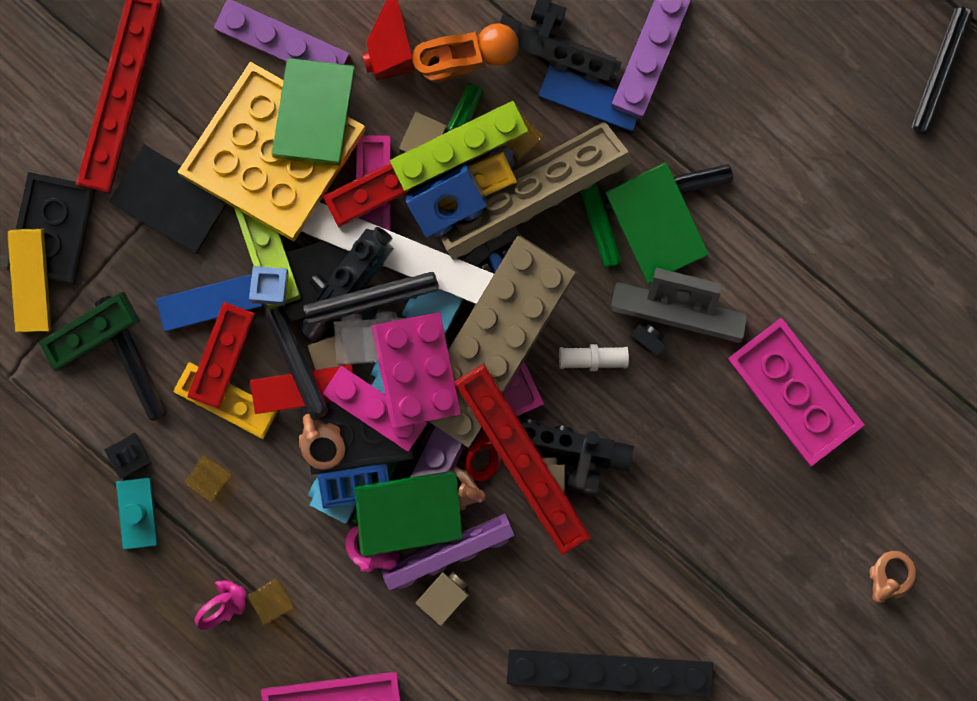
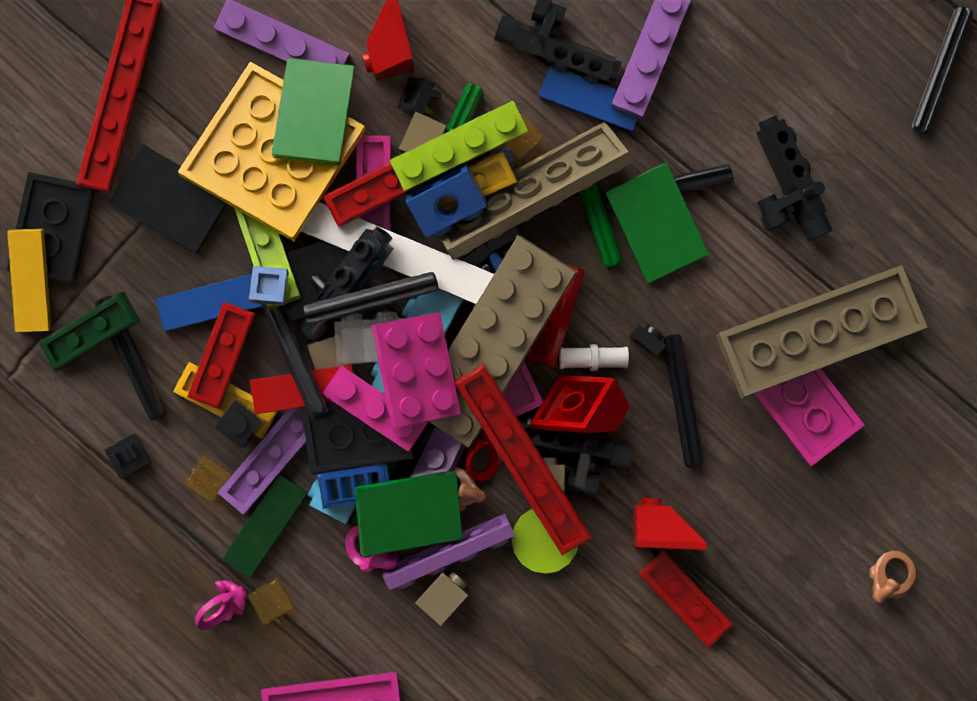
(137, 513): teal tile -> none
(240, 424): none -> black brick
(265, 462): none -> medium lavender plate
(265, 525): none -> dark green tile
(316, 429): nougat piece -> none
(417, 96): none -> black tile
(466, 52): orange piece -> none
(535, 547): none -> lime tile
(549, 342): none -> red tile
(582, 405): none -> red slope
(609, 672): black plate -> none
(662, 527): none -> red slope
(680, 303): dark grey bracket -> none
(683, 400): none -> black axle
(685, 598): none -> red tile
(794, 178): none -> black piece
(821, 331): none -> dark tan plate

